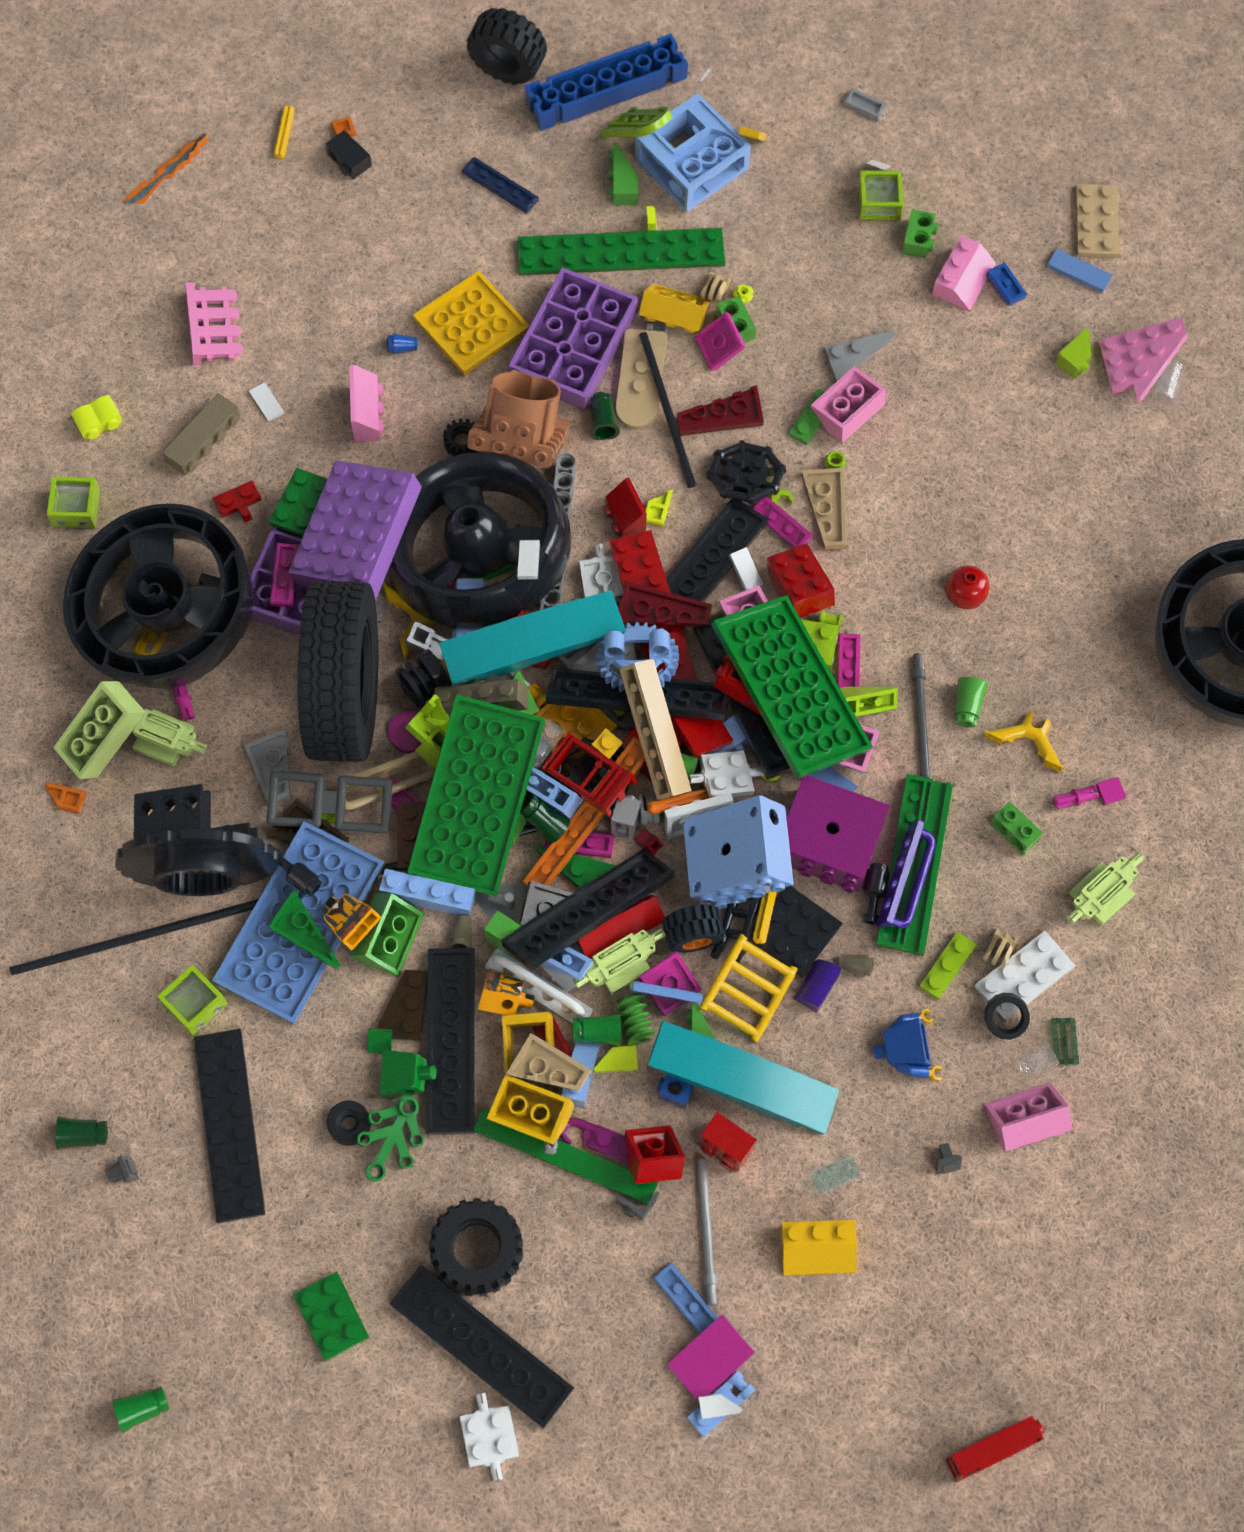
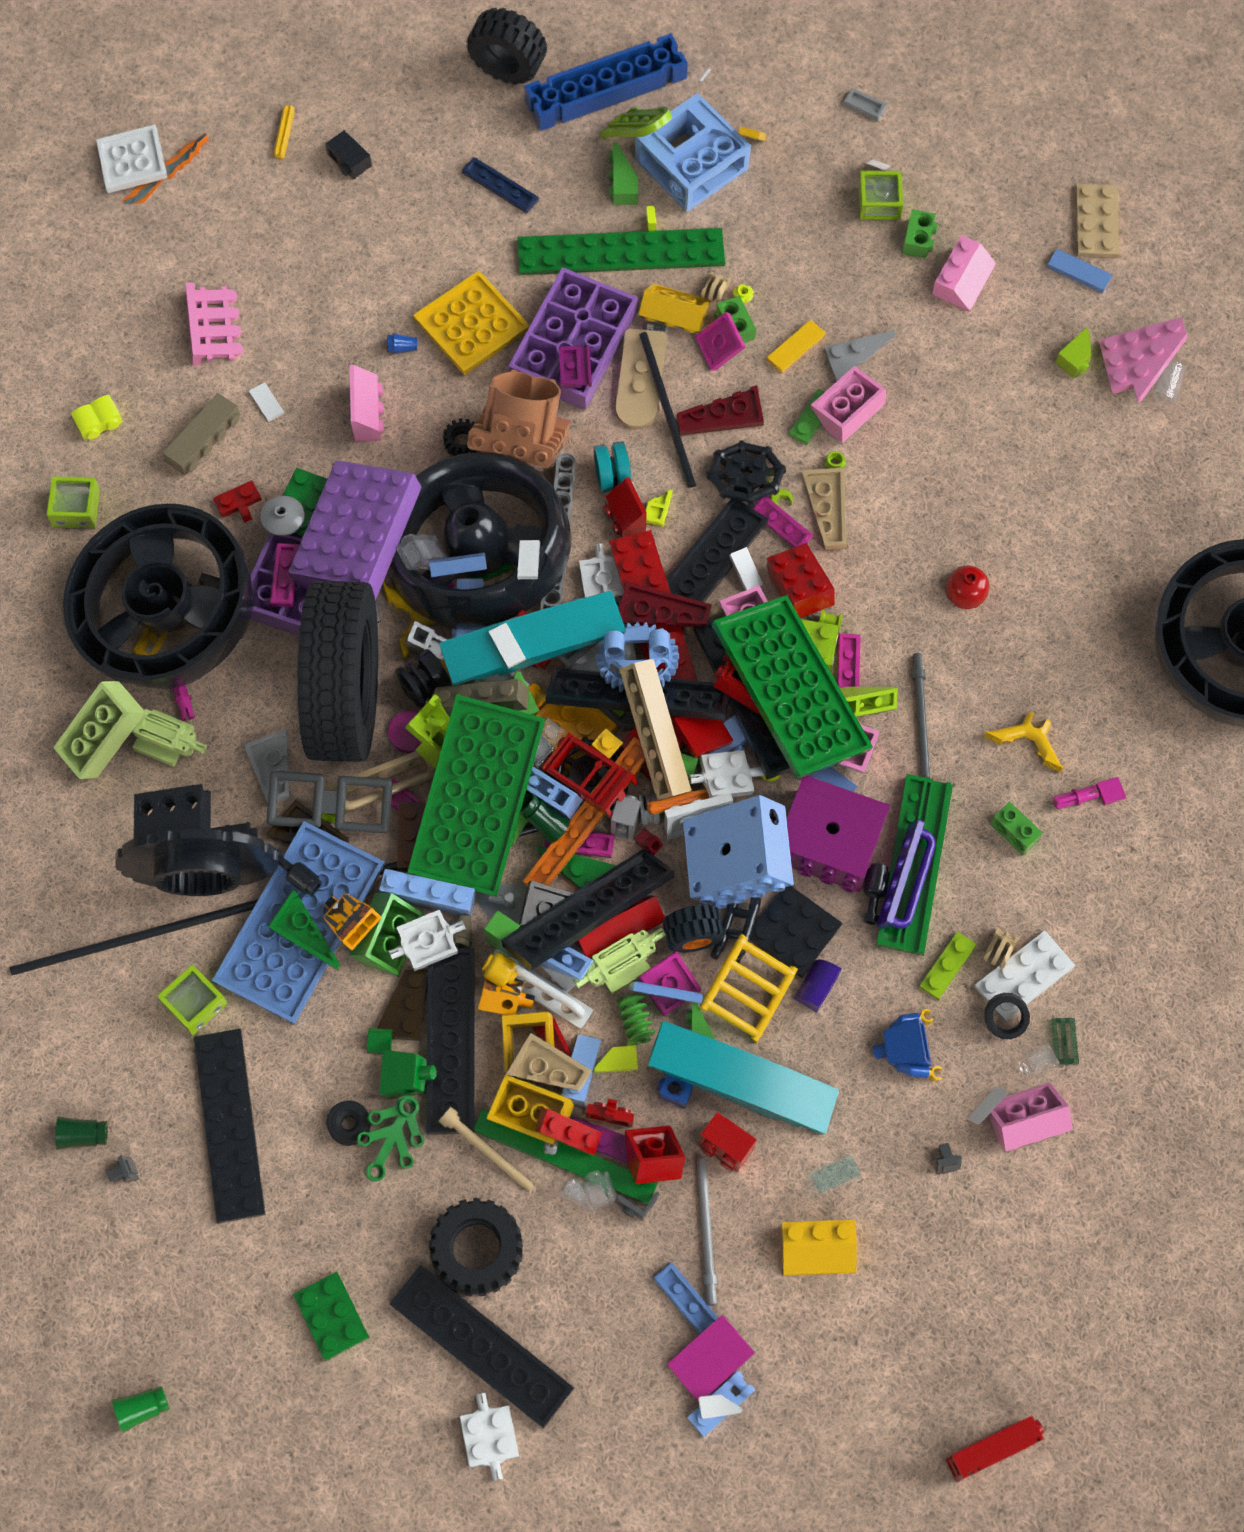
(66, 797): orange tile -> none
(131, 158): none -> white plate
(285, 523): none -> light grey dish
(343, 124): orange tile -> none
(418, 550): none -> clear brick
(427, 940): none -> white plate
(452, 1120): none -> tan piece
(457, 564): none -> medium blue piece
(499, 969): none -> yellow head
(507, 645): none -> white piece
(568, 1131): none -> red plate
(575, 366): none -> magenta plate
(590, 1193): none -> clear slope
(598, 1029): green plant -> none
(603, 417): dark green plant -> none
(608, 1113): none -> red plate
(609, 467): none -> teal wheel
(764, 917): yellow axle -> none
(796, 346): none -> yellow tile
(857, 964): dark tan cone -> none
(969, 700): bright green plant -> none
(987, 1105): none -> white sticker
(1006, 284): blue plate -> none
(1104, 890): yellowish green piece -> none

